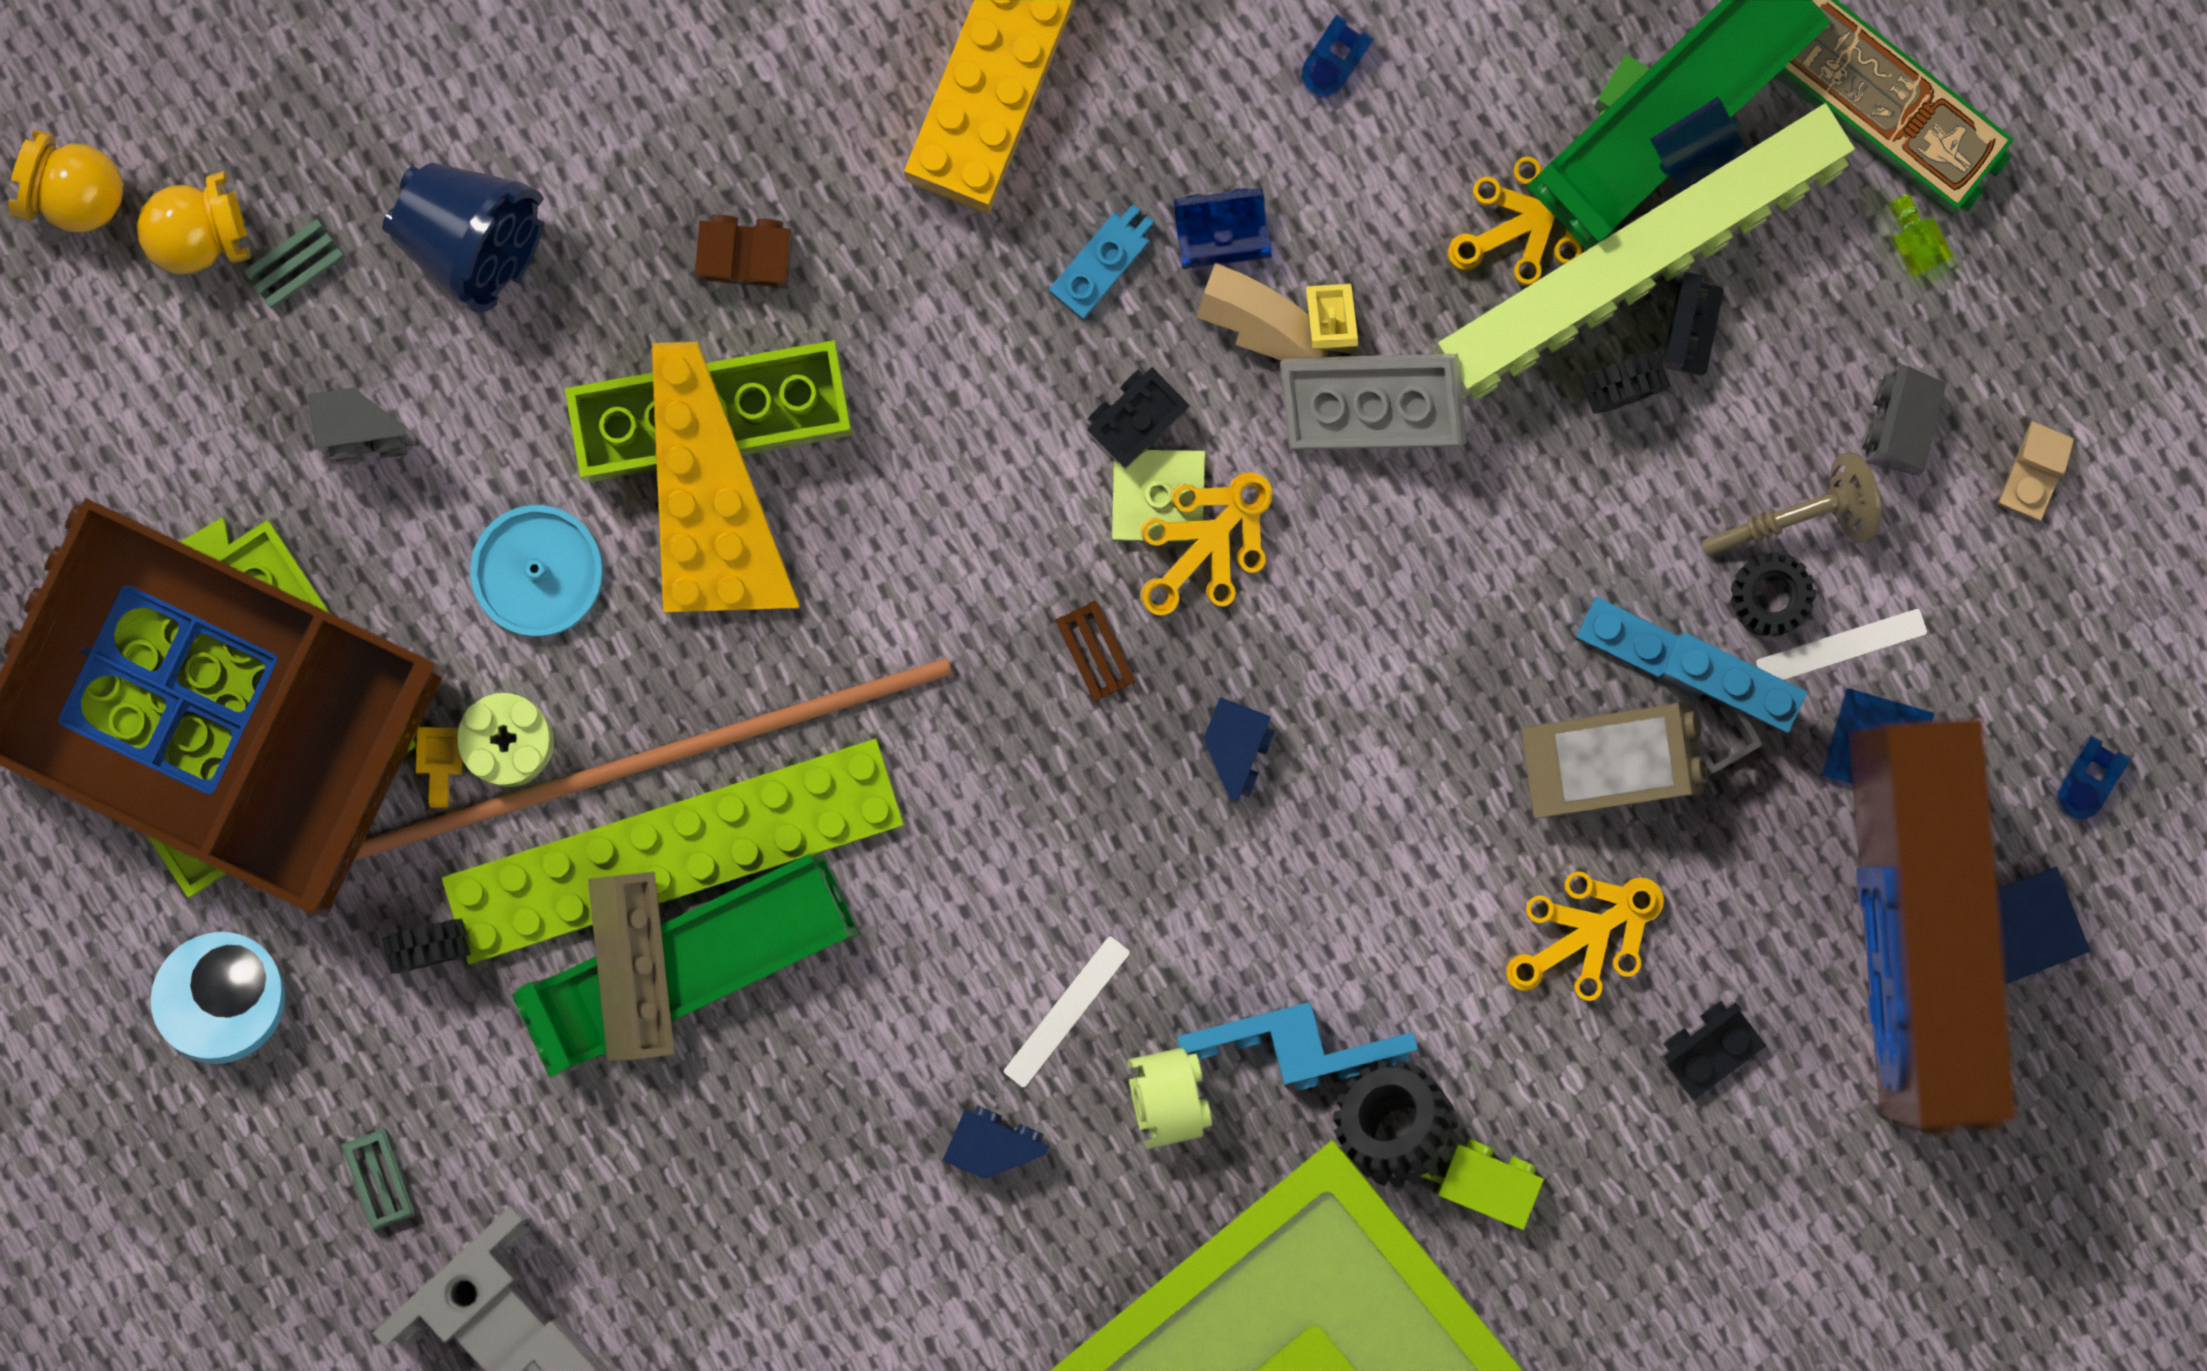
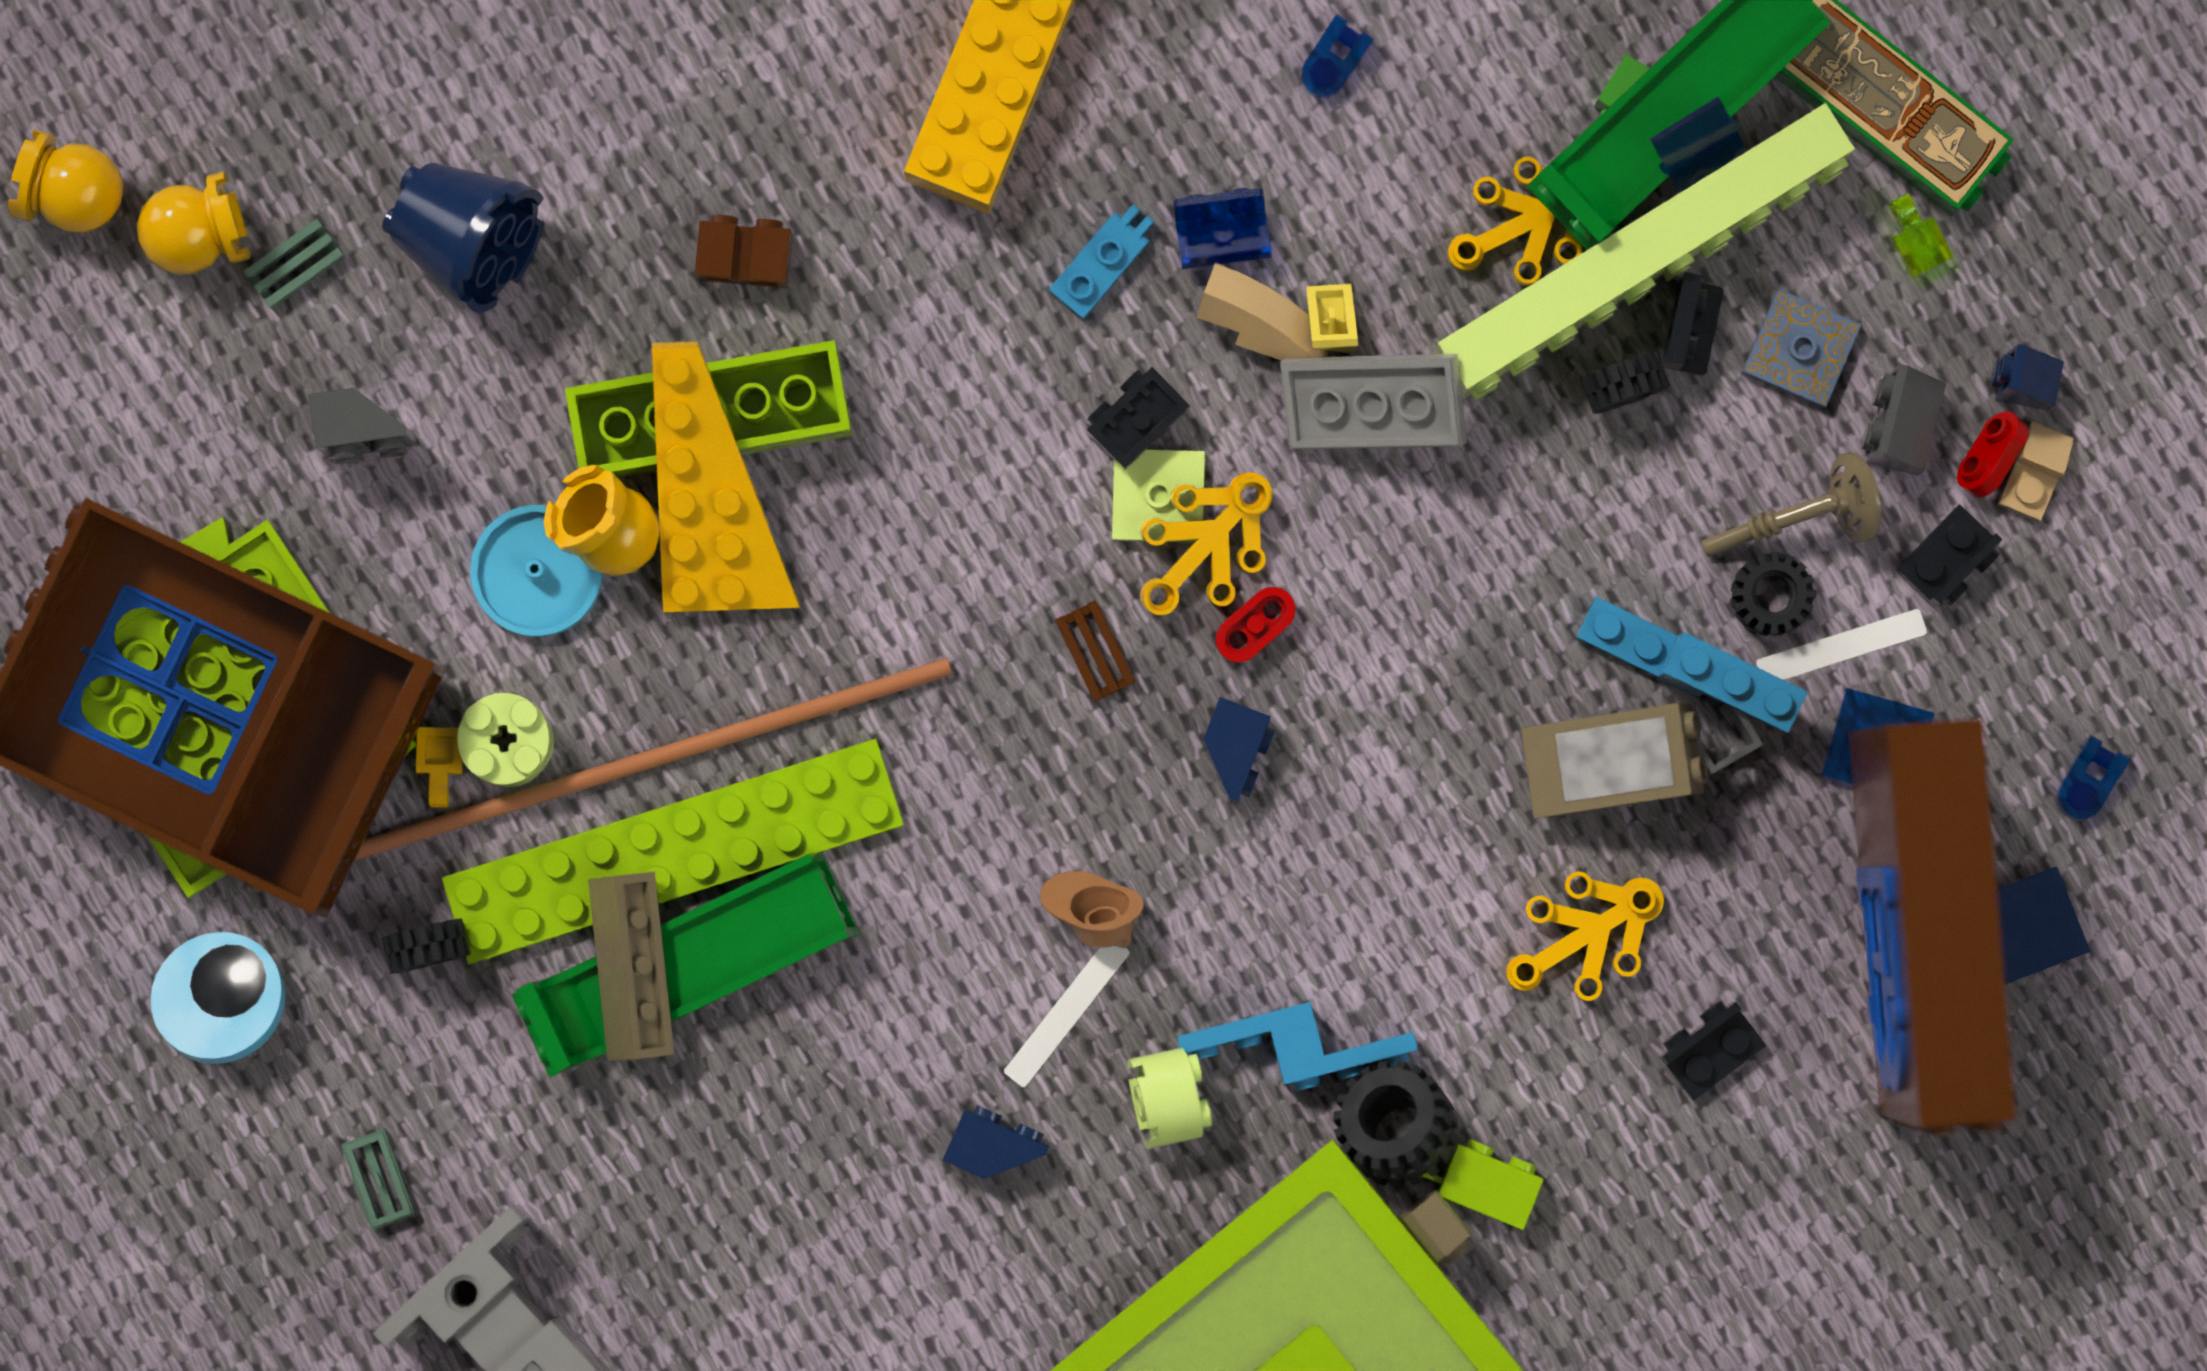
(603, 522): none -> yellow tile
(1094, 907): none -> medium nougat piece
(1255, 625): none -> red plate
(1437, 1228): none -> dark tan brick
(1801, 348): none -> sand blue plate
(1948, 557): none -> black bracket
(1992, 454): none -> red plate
(2027, 378): none -> dark blue slope

